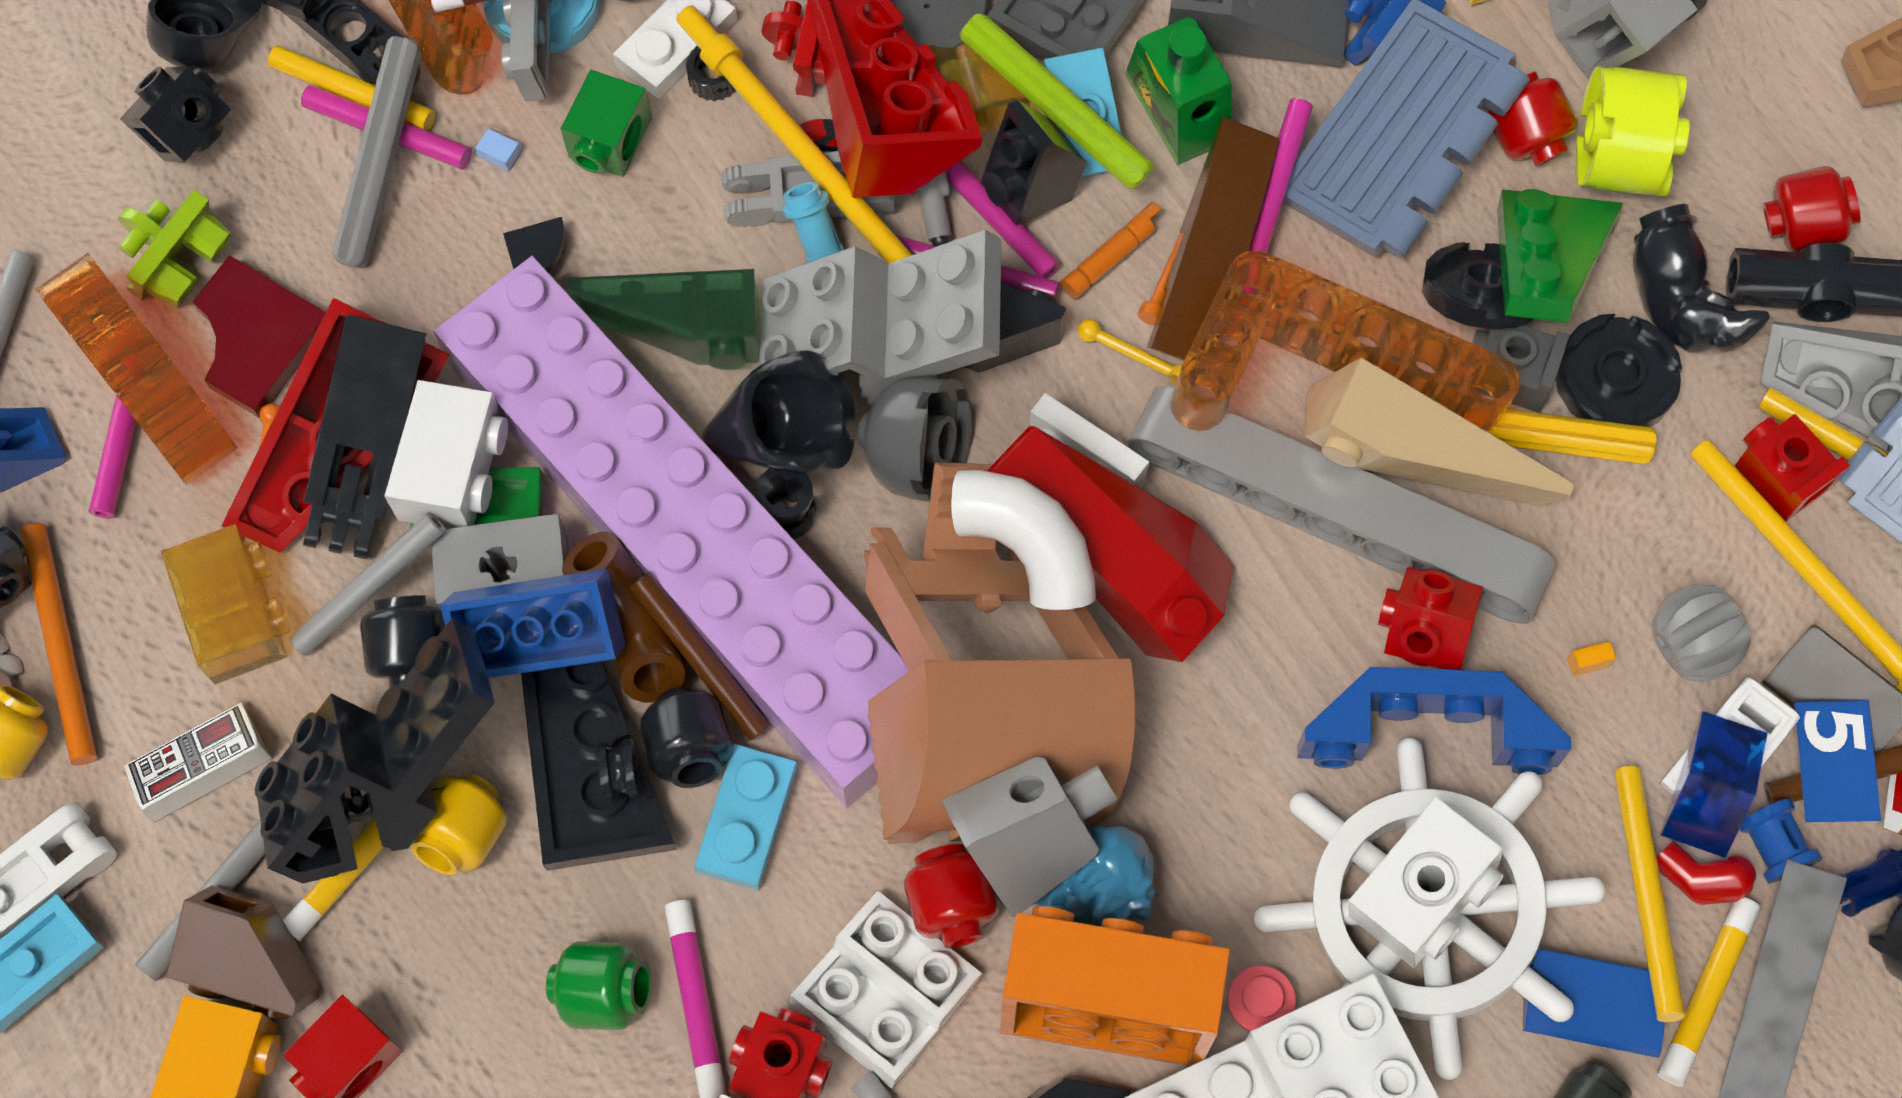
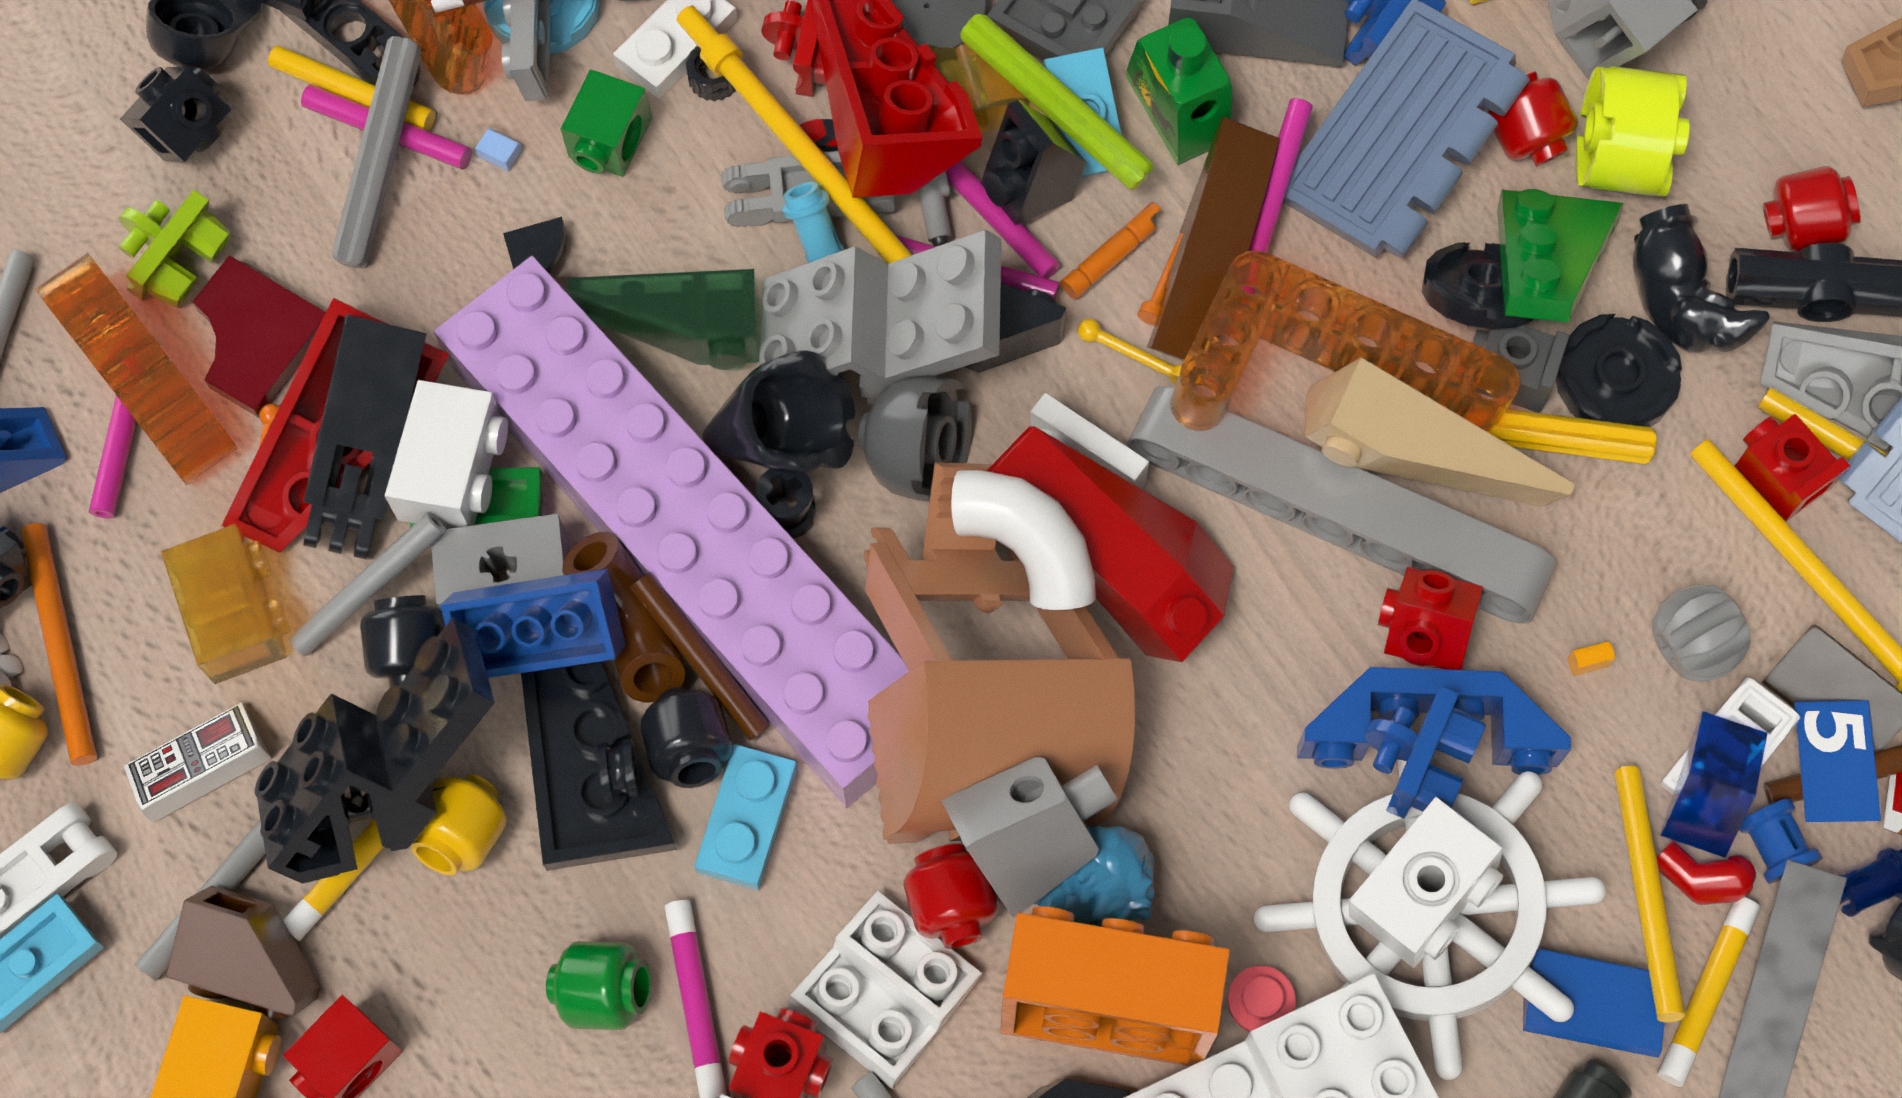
(1444, 730): none -> blue hips

